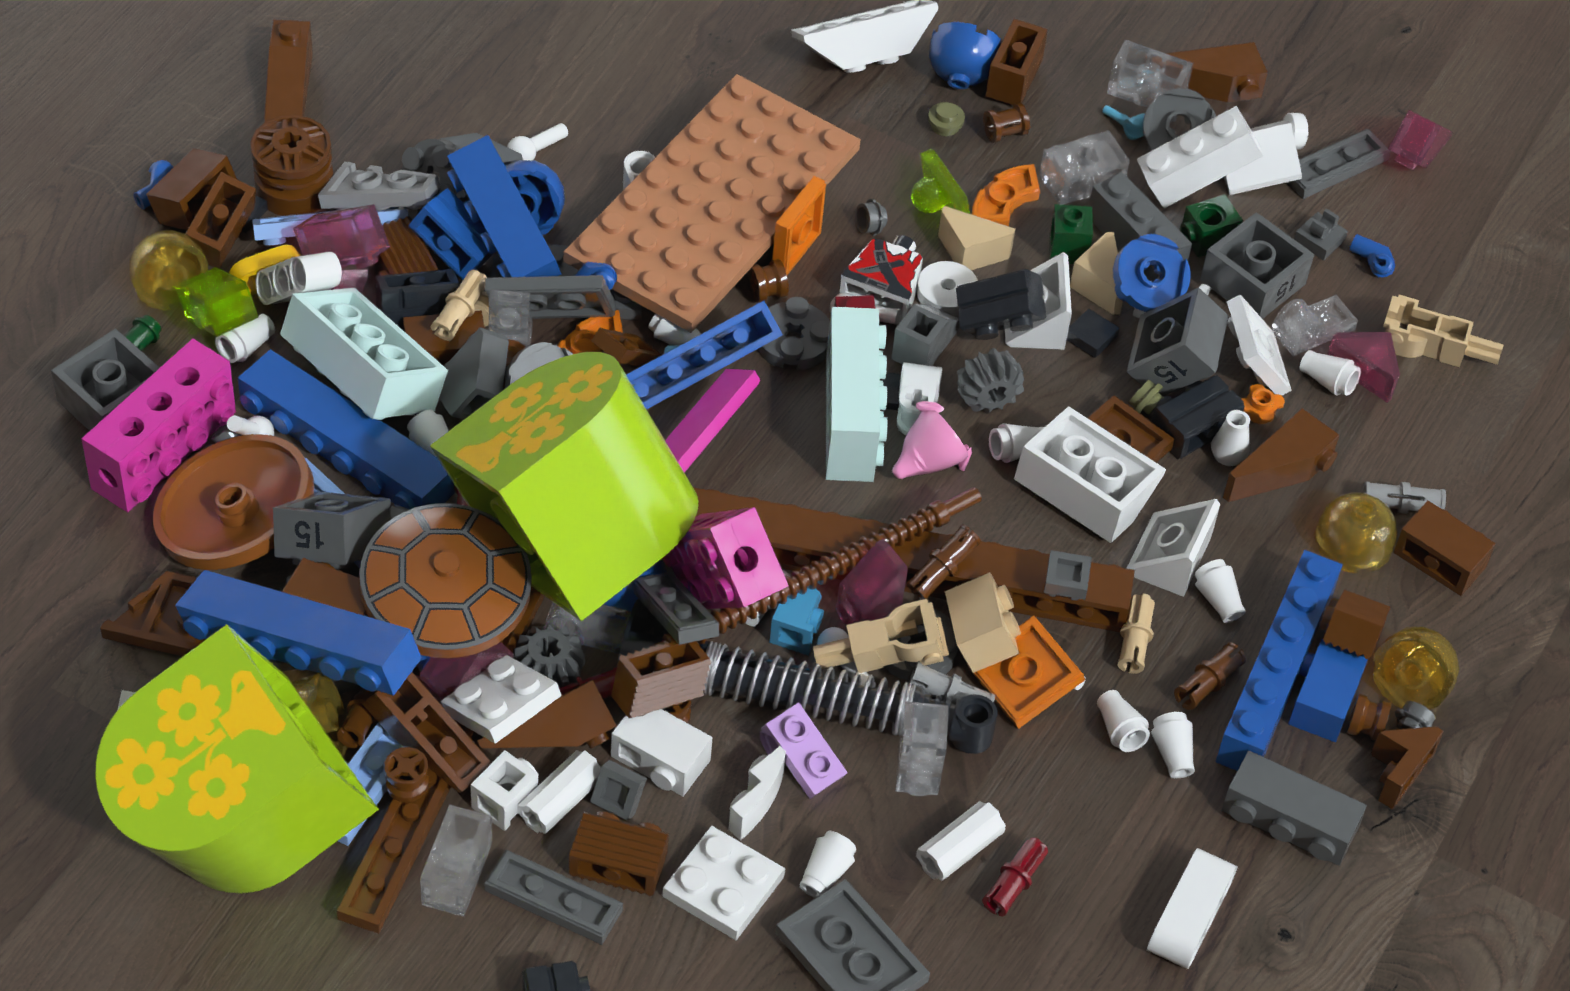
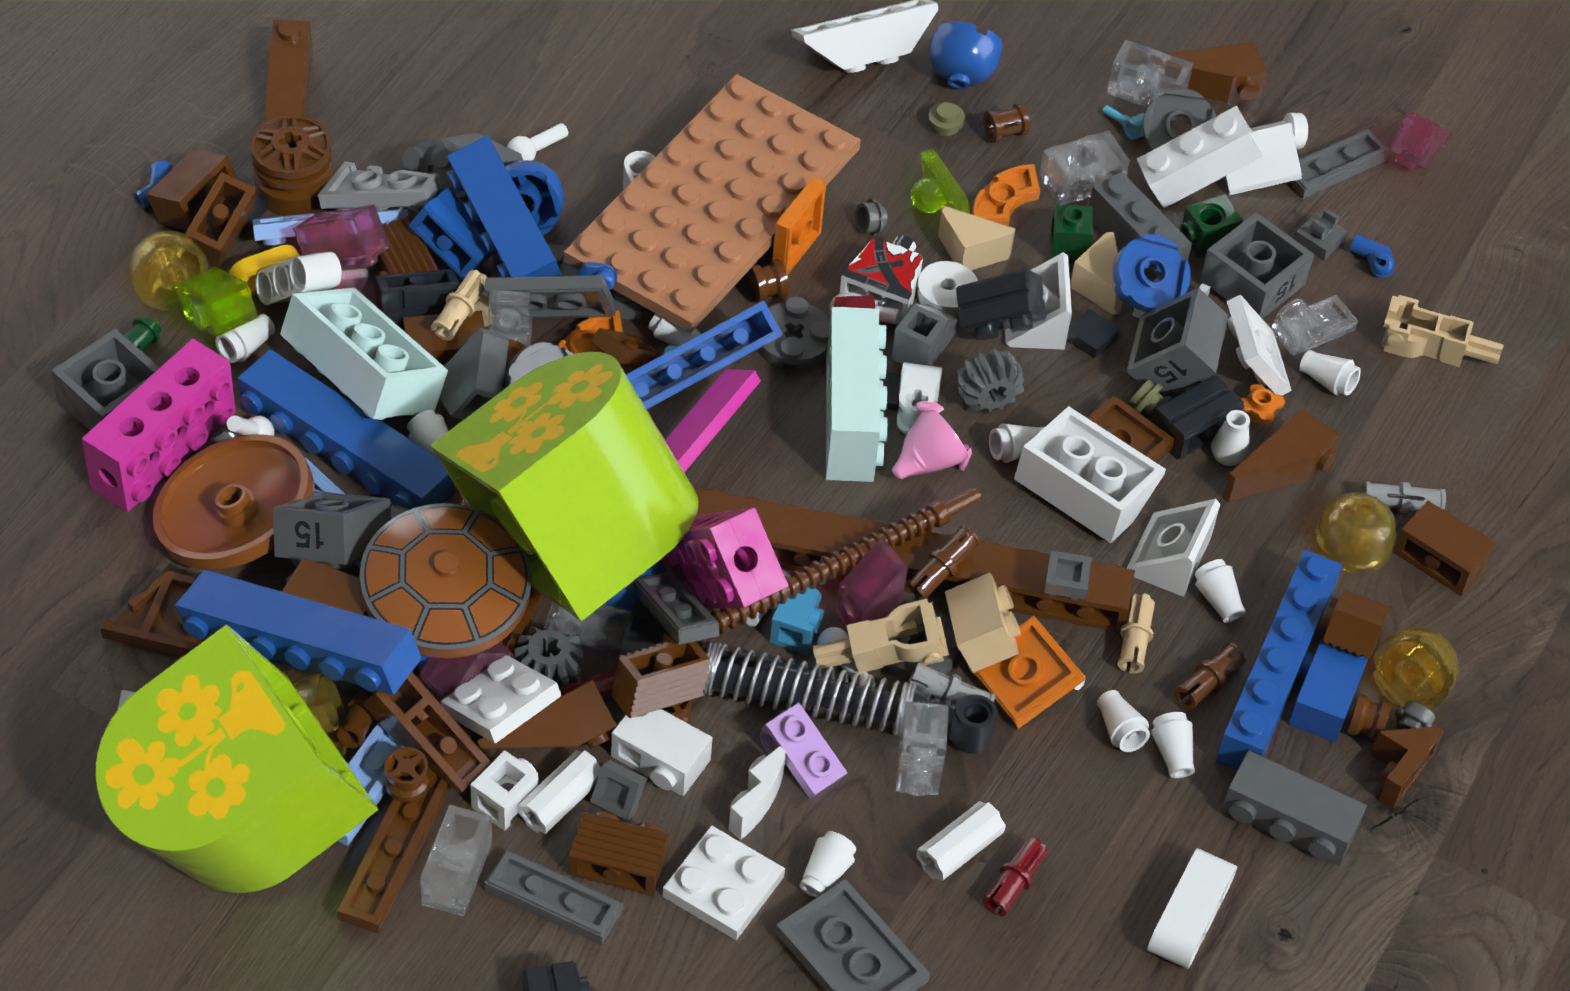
(1016, 62): reddish brown brick -> none
(1373, 355): clear pink slope -> none

